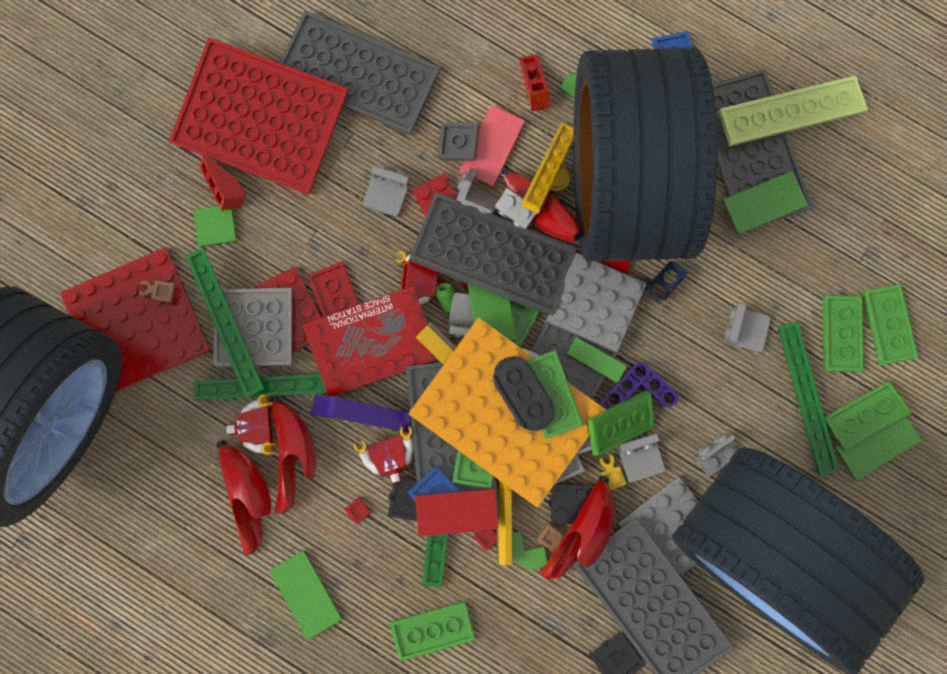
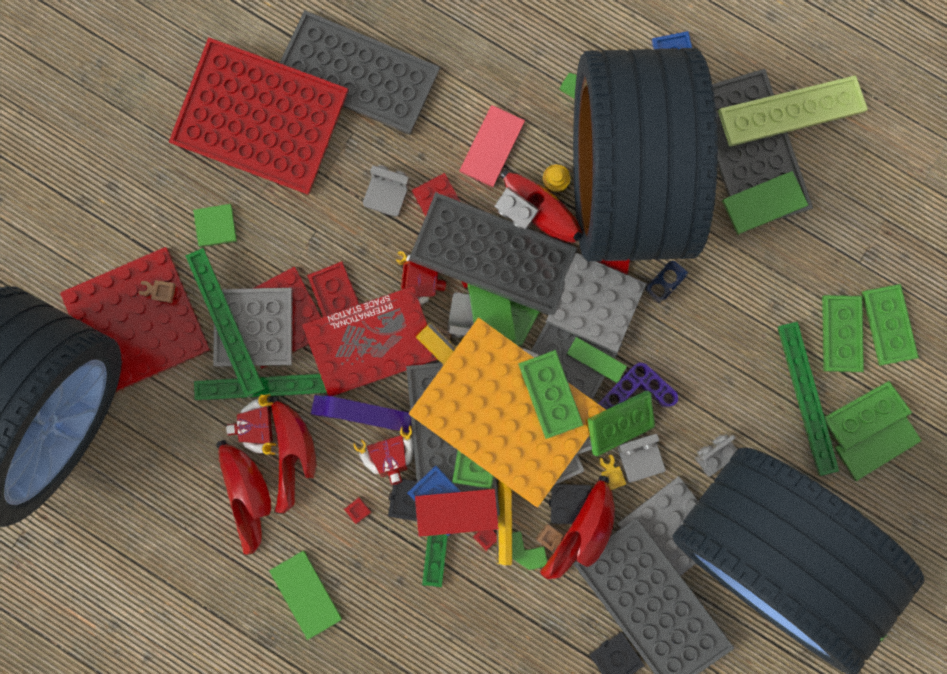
(223, 185): red slope -> none
(432, 631): bright green tile -> none
(445, 295): bright green cone -> none
(458, 141): dark grey plate -> none
(473, 197): light grey bracket -> none
(523, 393): black tile -> none
(534, 83): red slope -> none
(548, 169): yellow tile -> none
(746, 328): light grey bracket -> none

